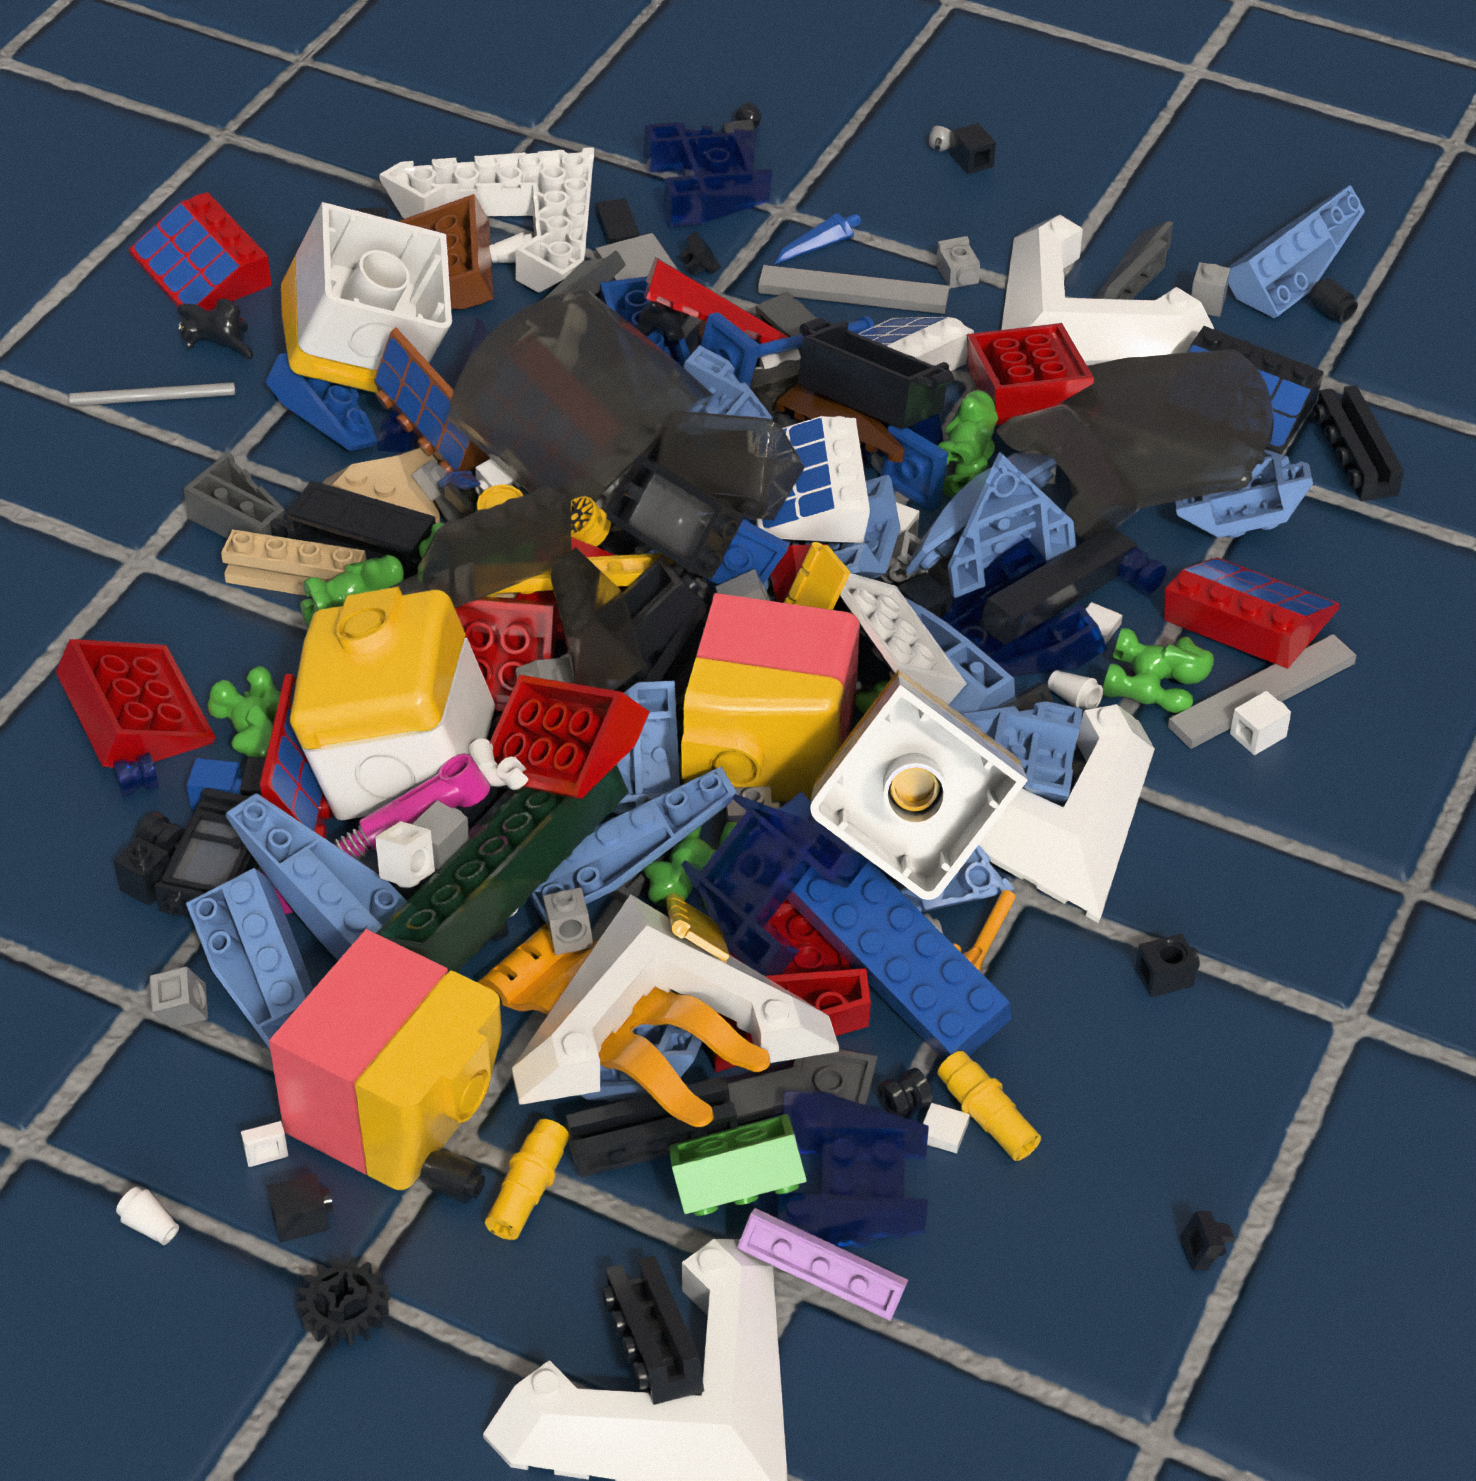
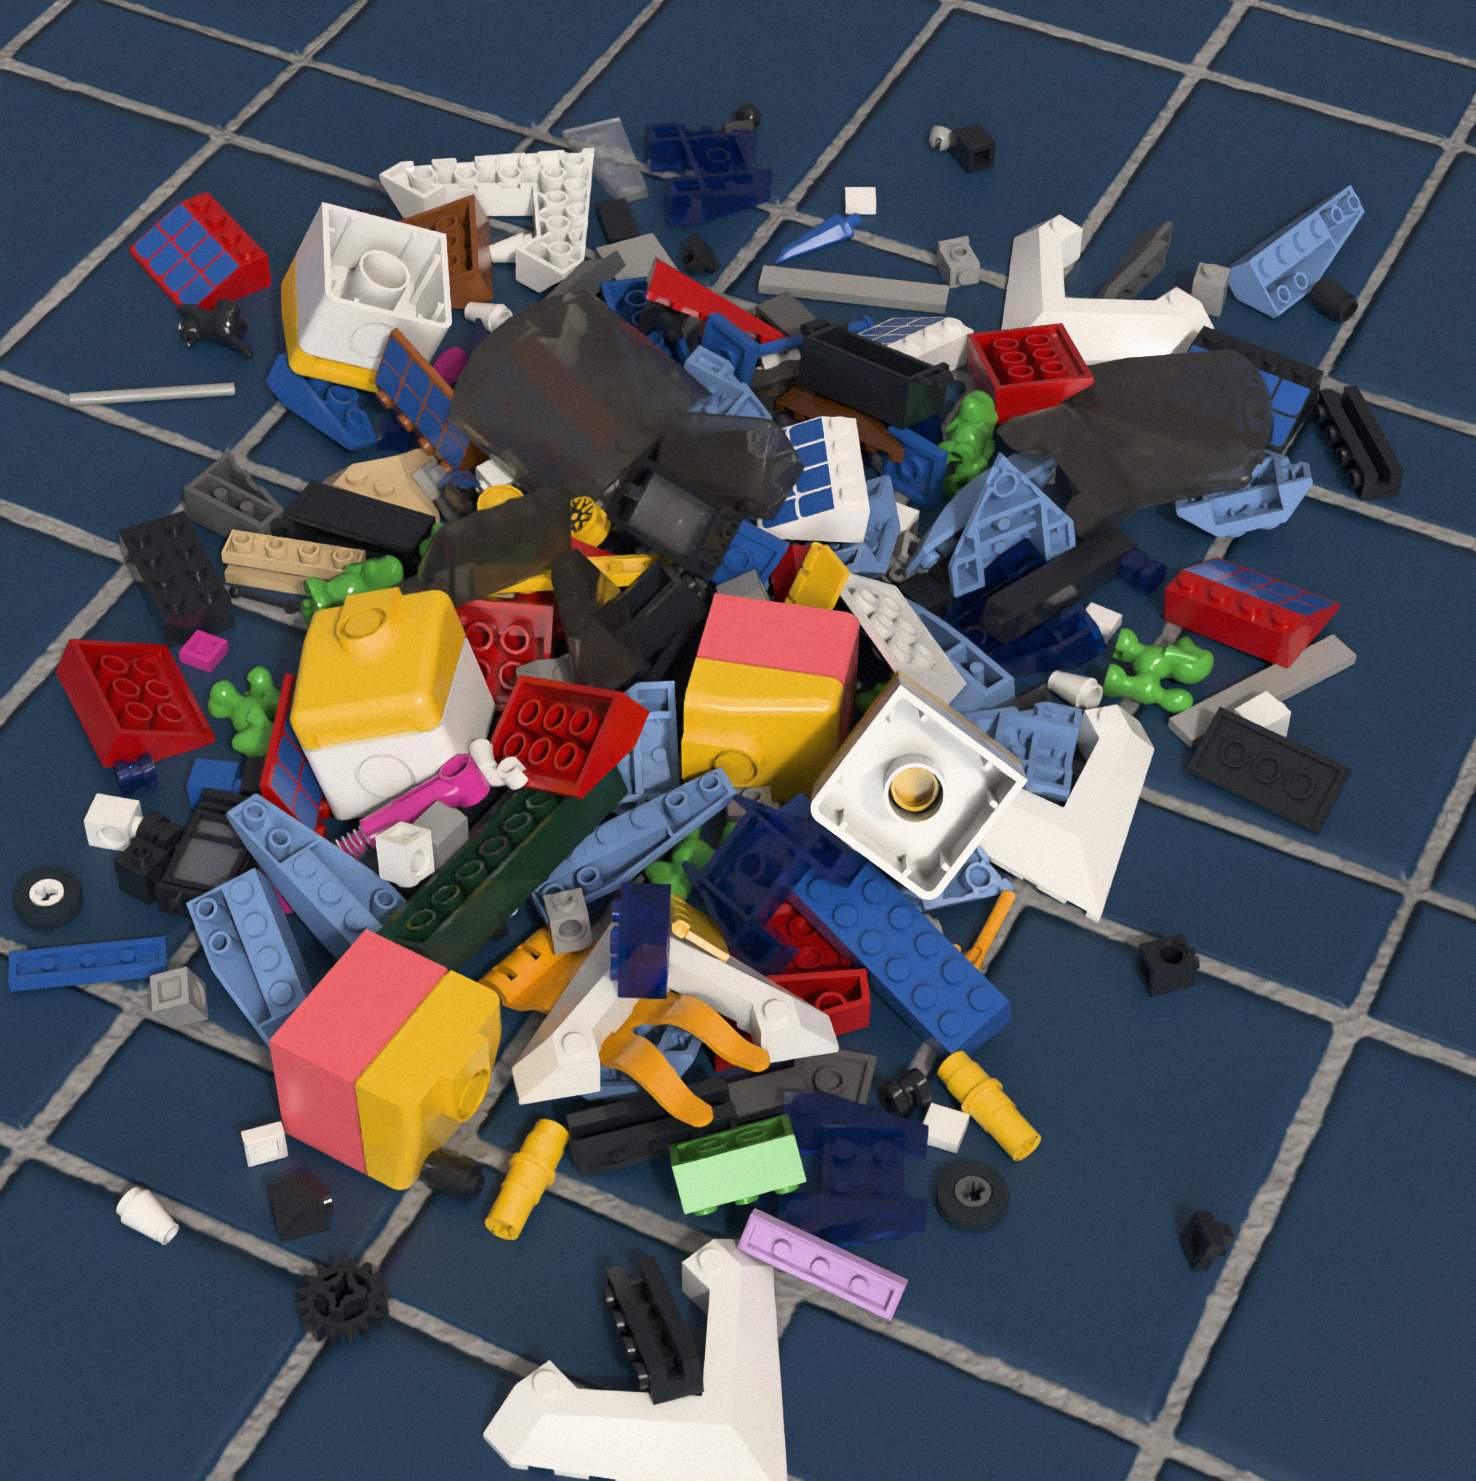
(61, 906): none -> black bush
(87, 963): none -> blue plate
(112, 822): none -> white brick
(176, 578): none -> black brick
(203, 651): none -> dark pink tile
(290, 606): none -> black hinge
(451, 364): none -> dark pink piece
(490, 314): none -> white cone
(613, 157): none -> clear wing
(641, 940): none -> clear blue brick
(860, 200): none -> white tile
(968, 1214): none -> black bush
(1269, 770): none -> black tile

